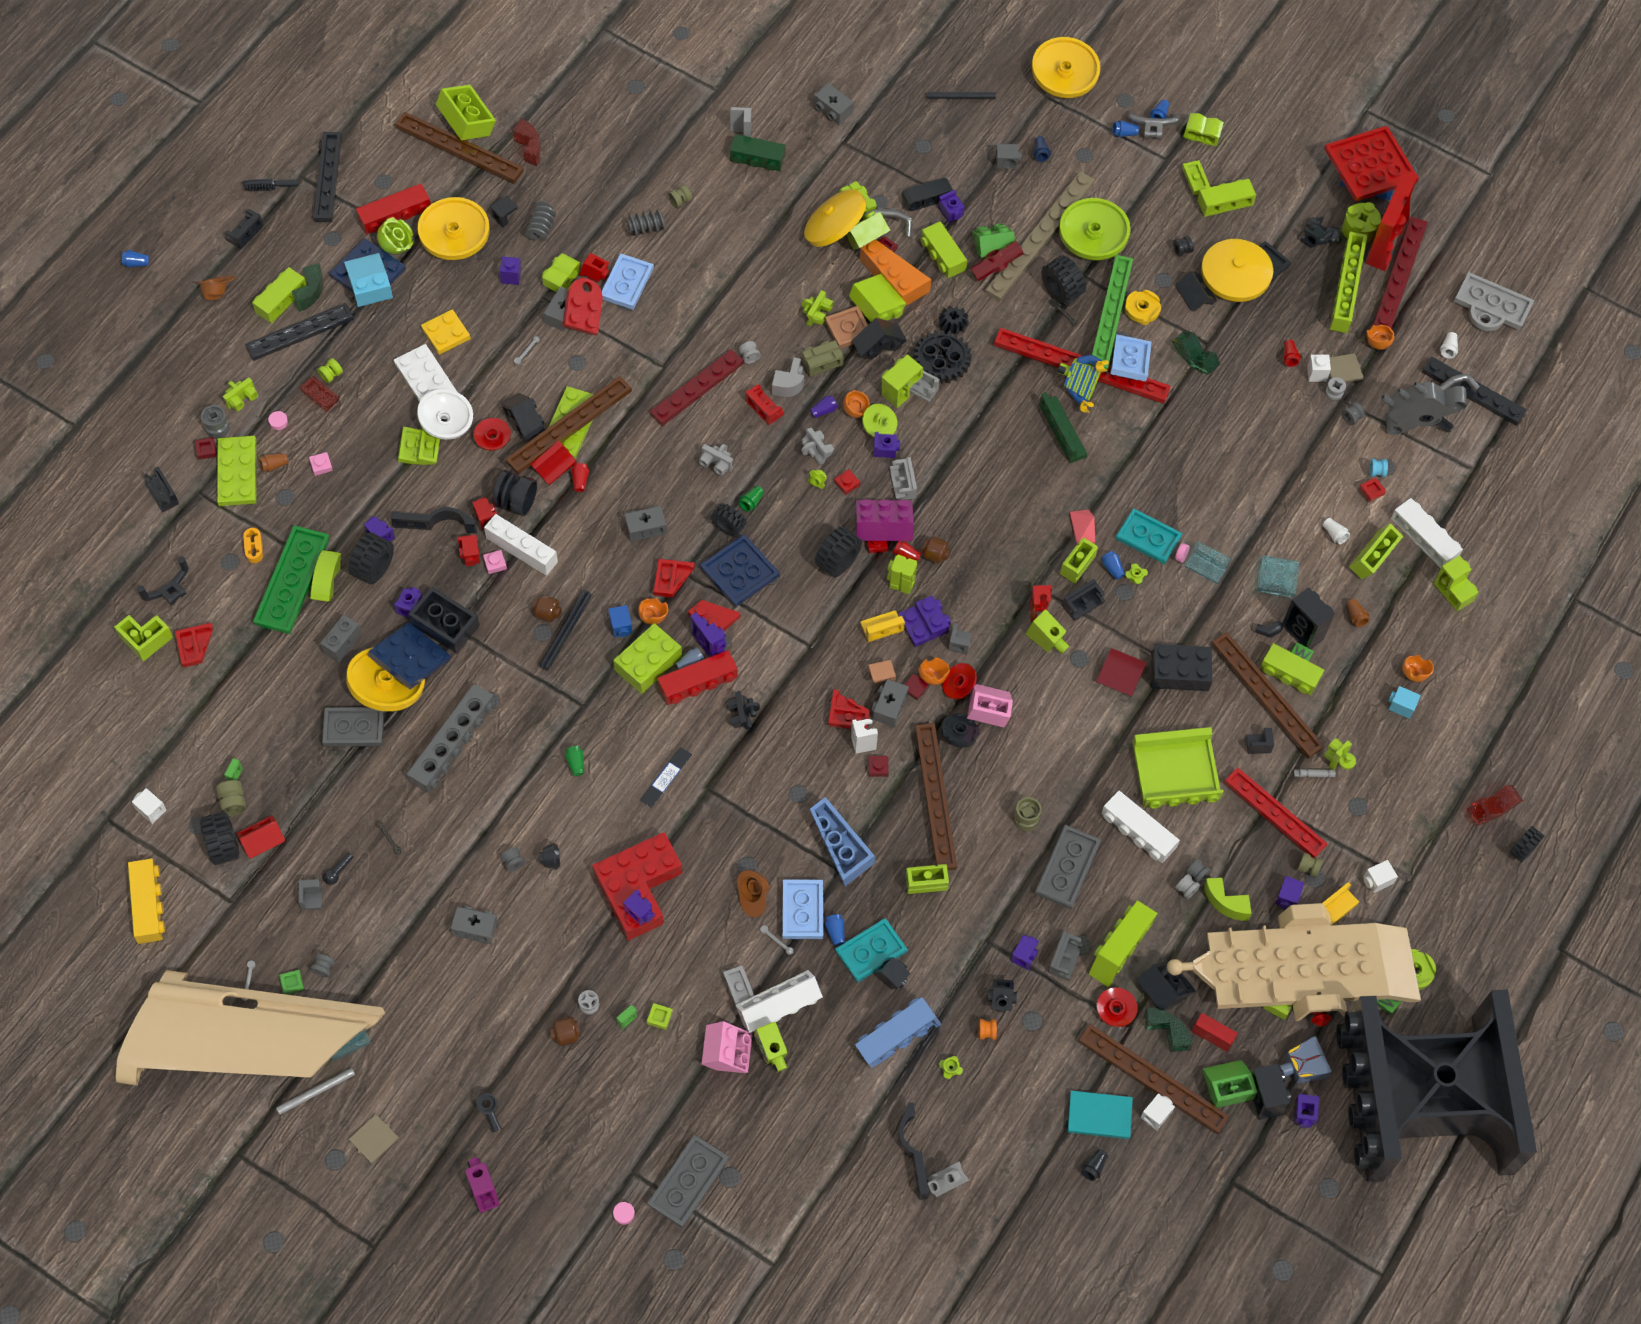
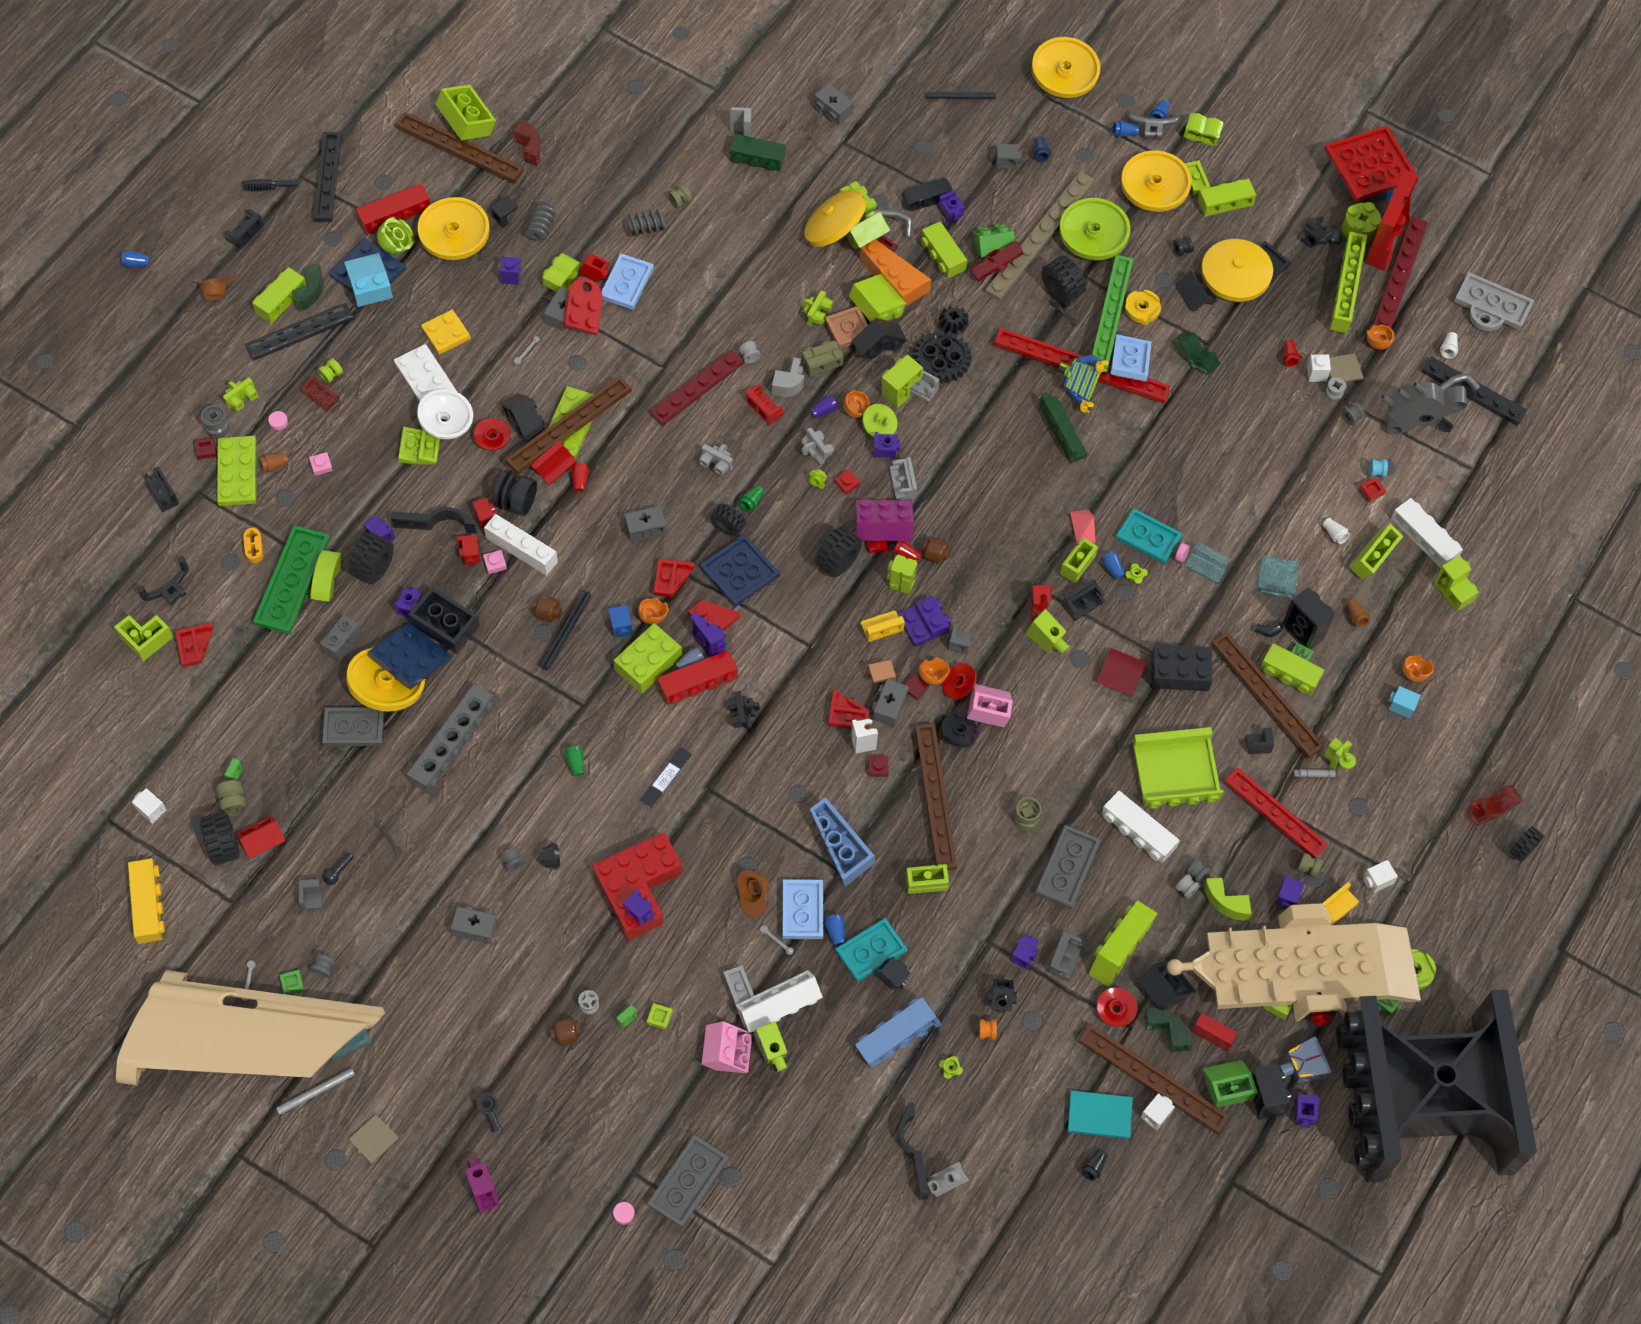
(1156, 181): none -> yellow dish

